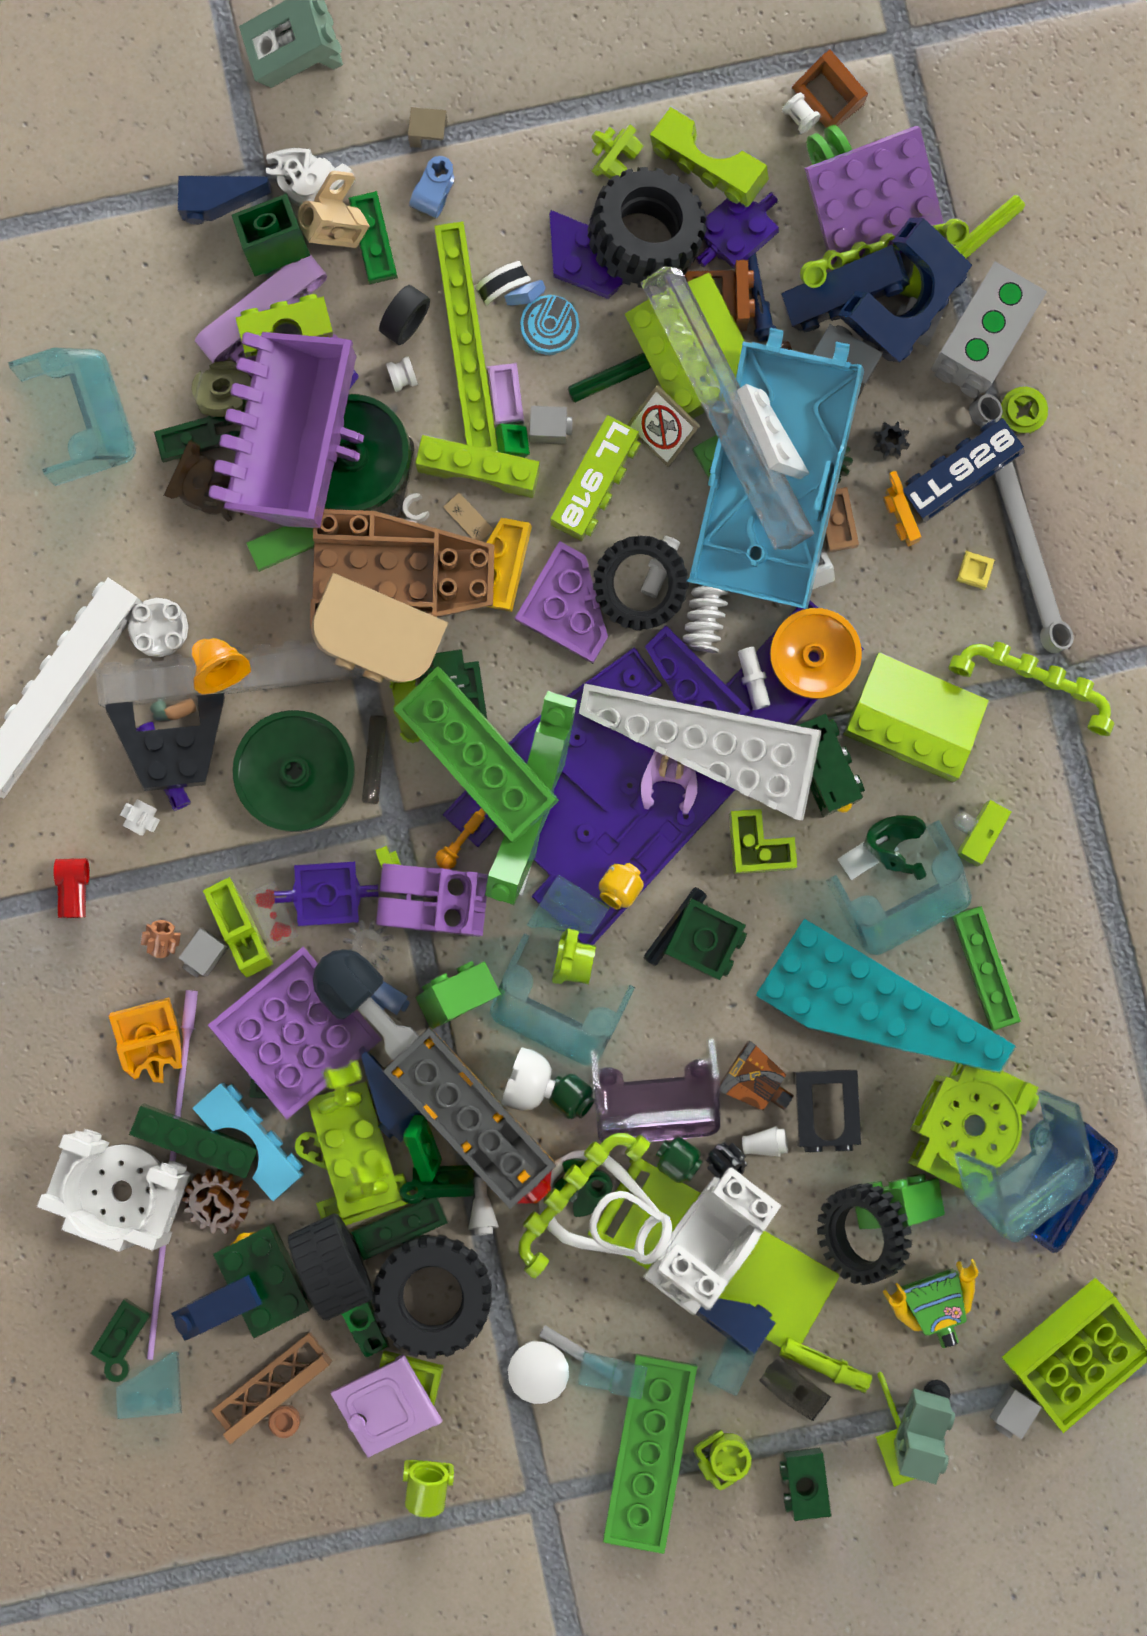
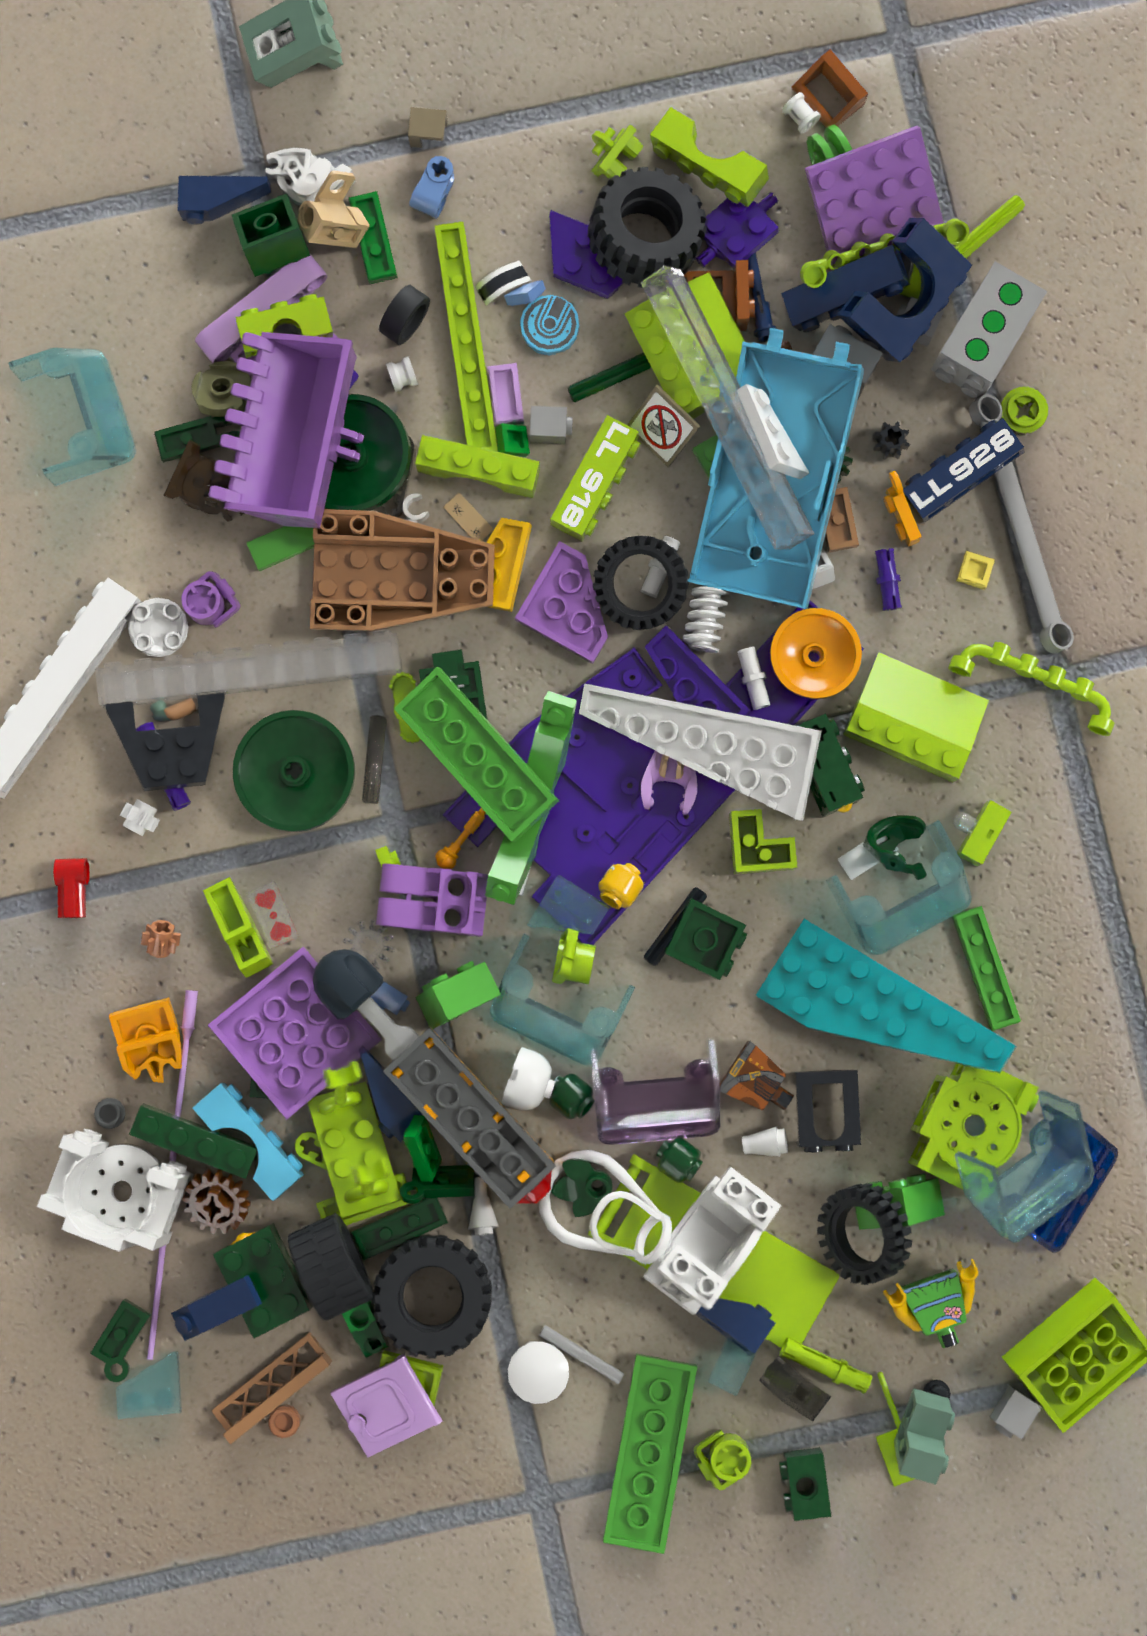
(109, 1113): none -> dark grey plate
(202, 953): light grey brick -> none
(206, 603): none -> medium lavender piece
(217, 665): light orange piece -> none
(326, 893): dark purple plate -> none
(375, 632): tan brick -> none
(427, 1486): lime piece -> none
(557, 1200): lime bar -> none
(612, 1375): clear light blue slope -> none
(724, 1157): black gear -> none
(888, 579): none -> dark purple pin

